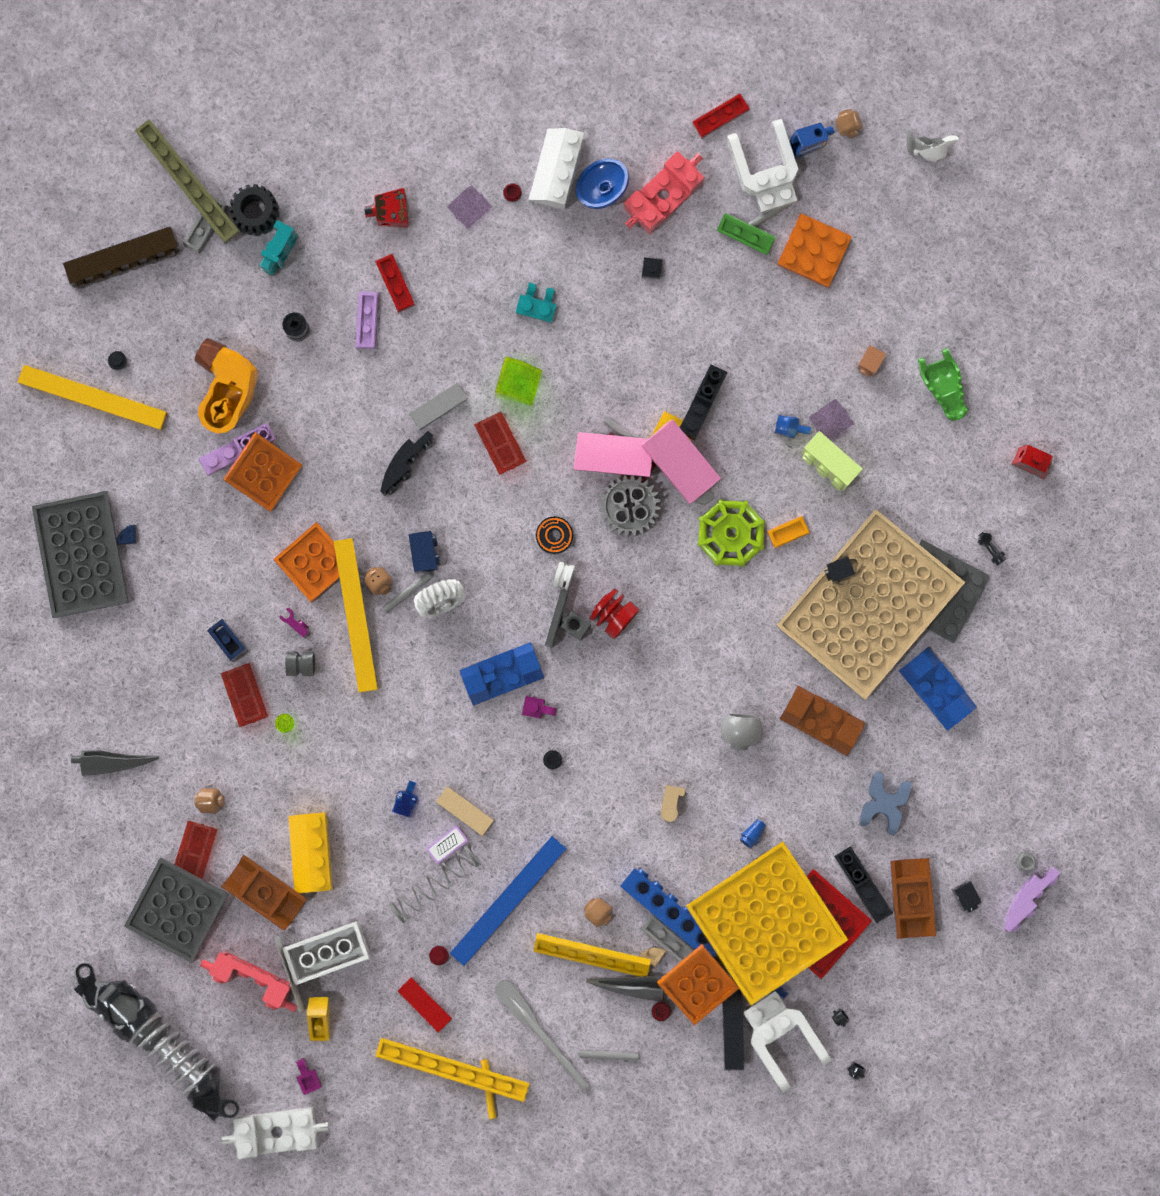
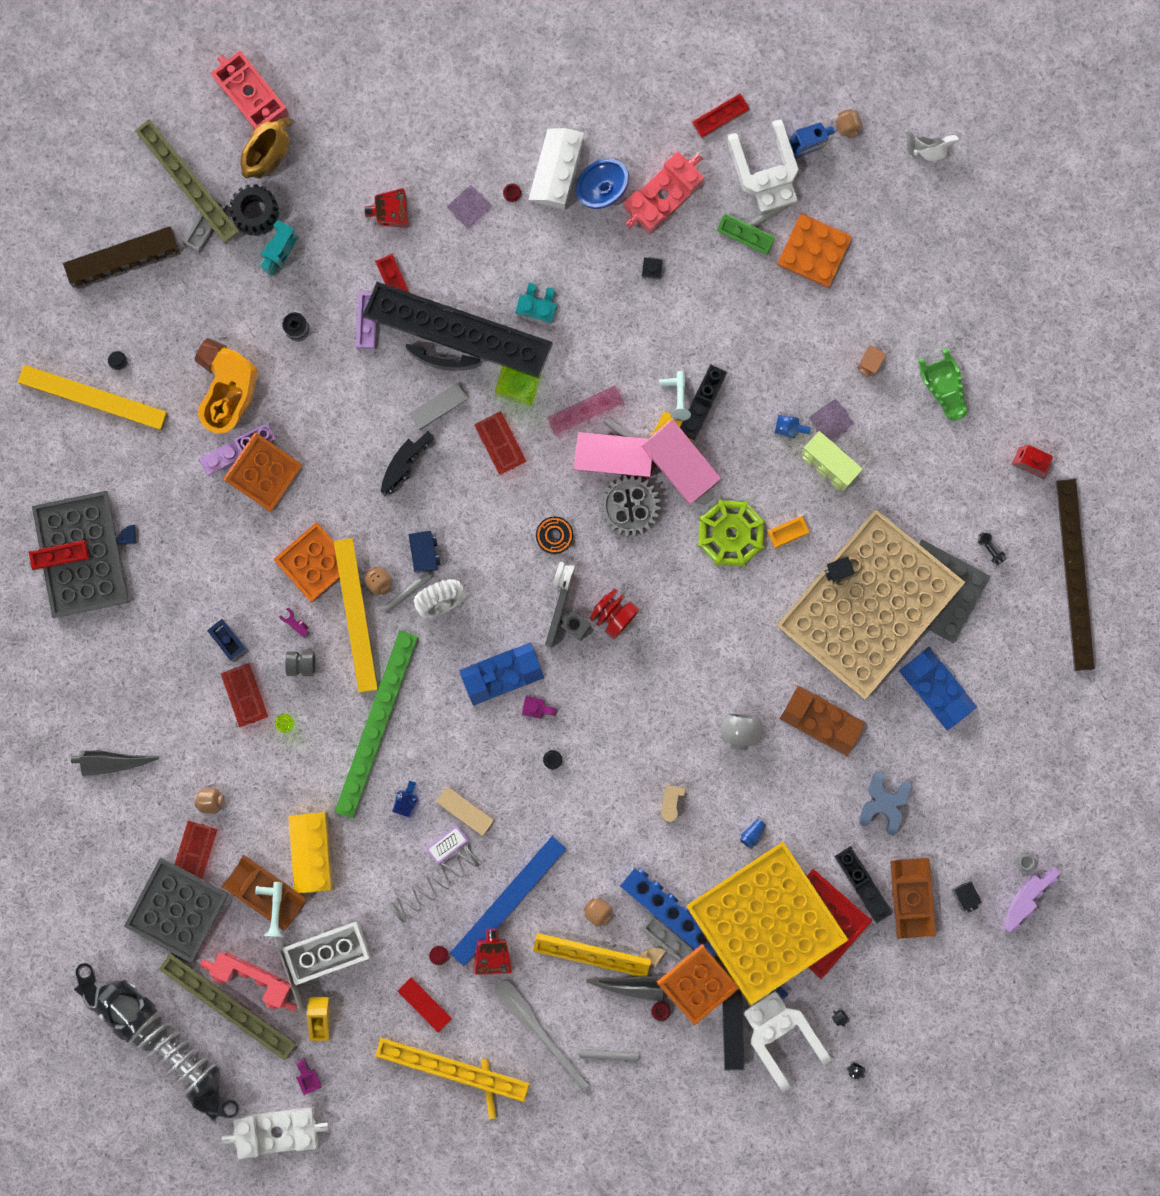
(59, 555): none -> red tile
(227, 1006): none -> olive plate
(234, 77): none -> coral brick
(265, 148): none -> pearl gold piece
(276, 891): none -> light aqua piece
(376, 724): none -> bright green plate
(458, 330): none -> black plate
(466, 361): none -> black slope
(492, 955): none -> red torso
(585, 410): none -> clear pink tile
(680, 412): none -> light aqua piece
(1075, 575): none -> dark brown plate

